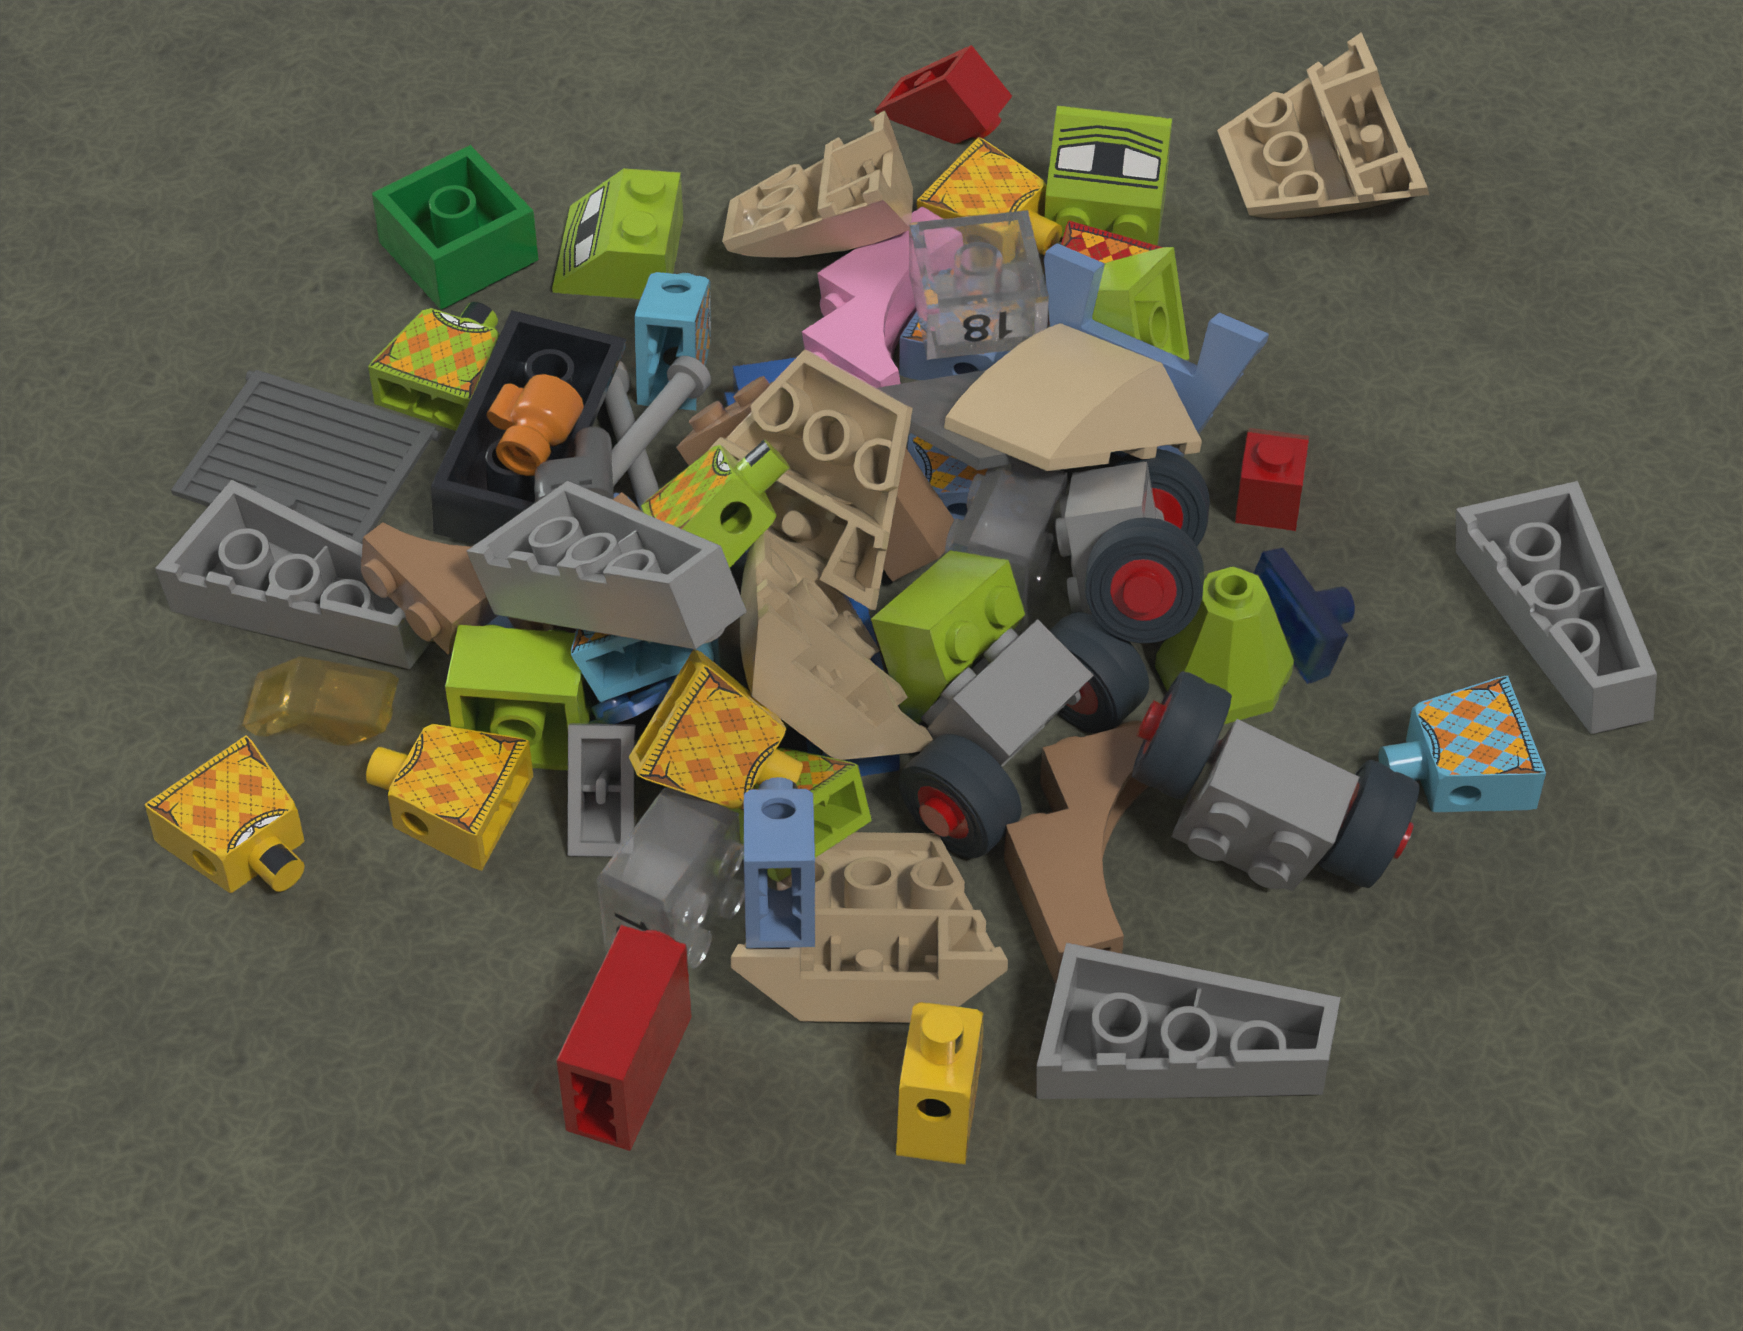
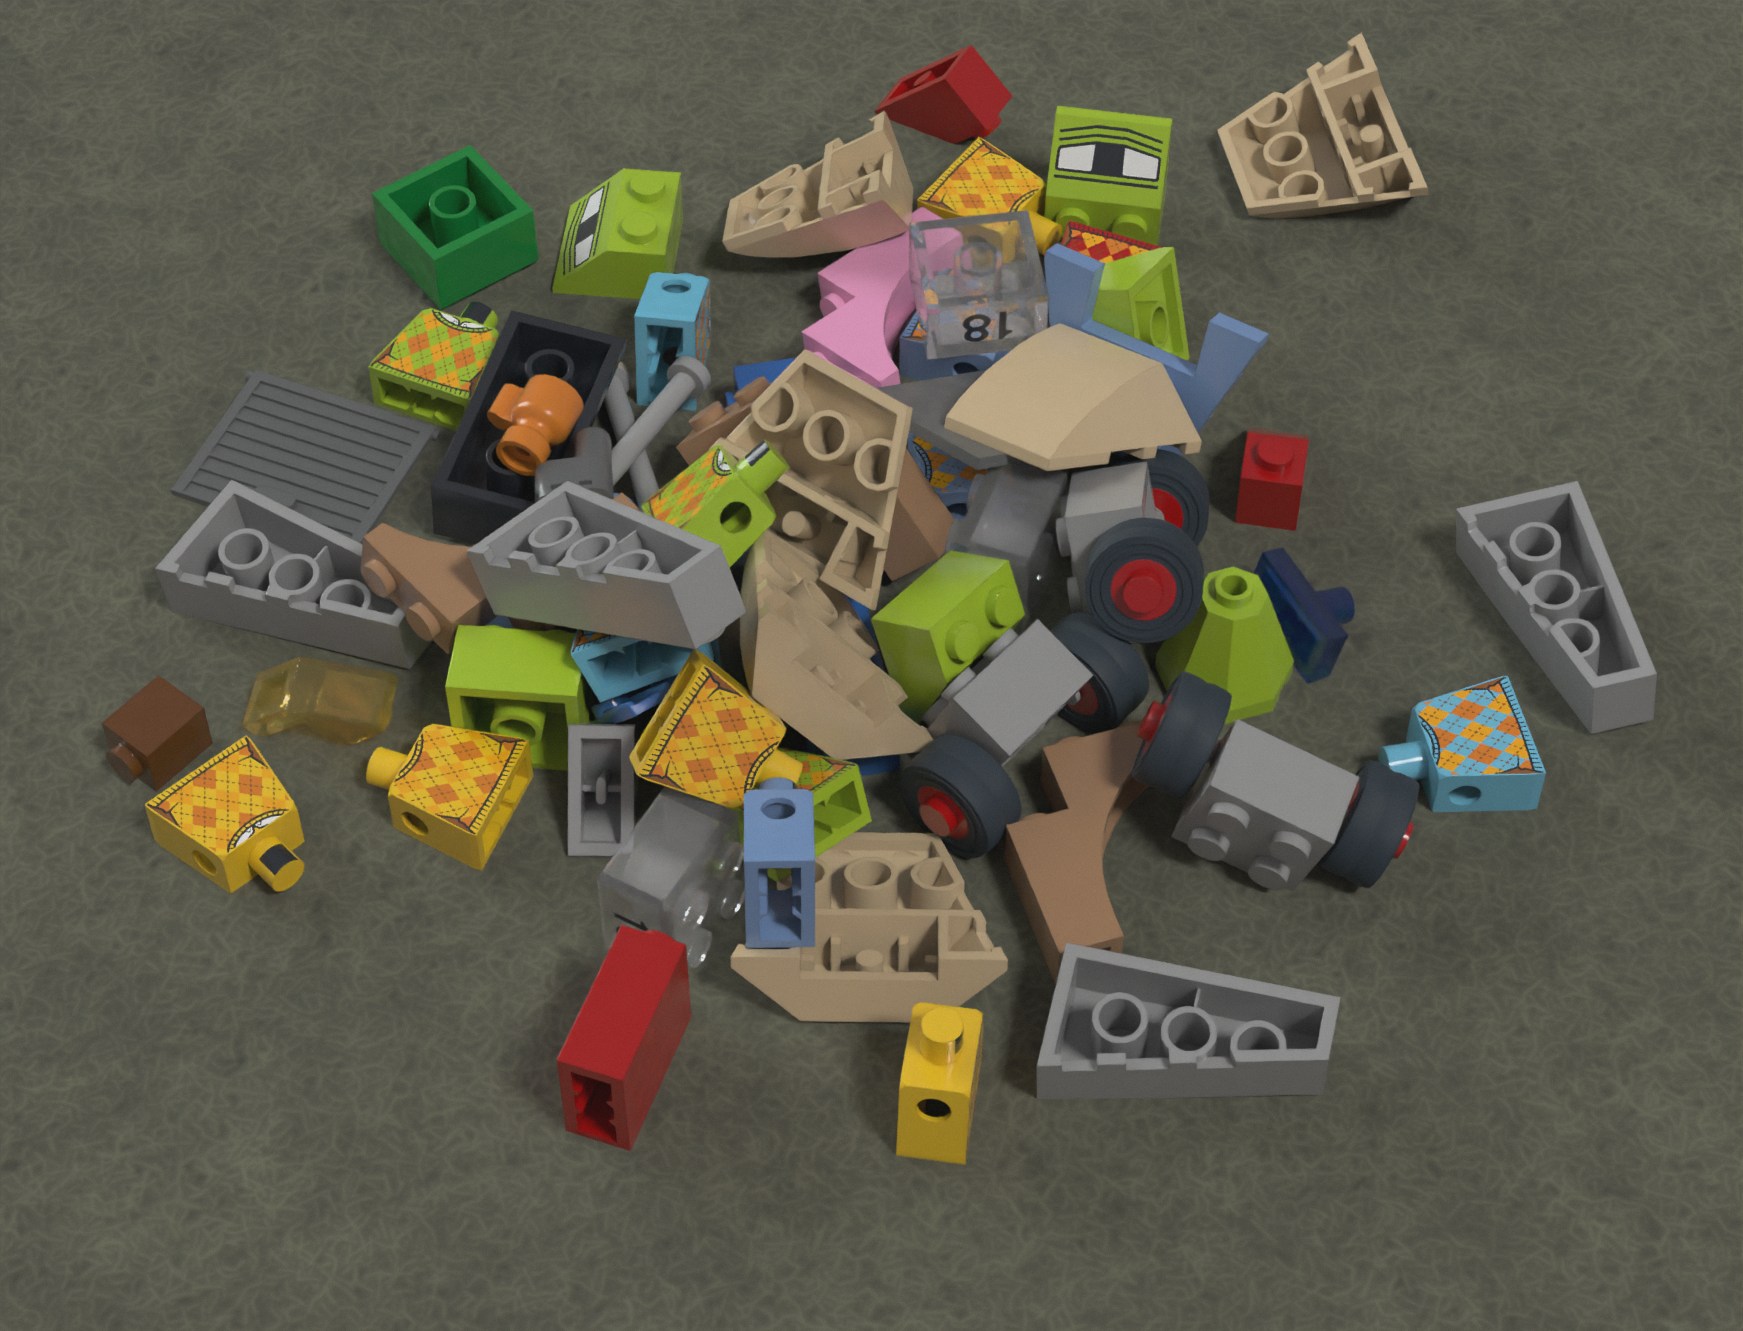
(156, 734): none -> reddish brown brick

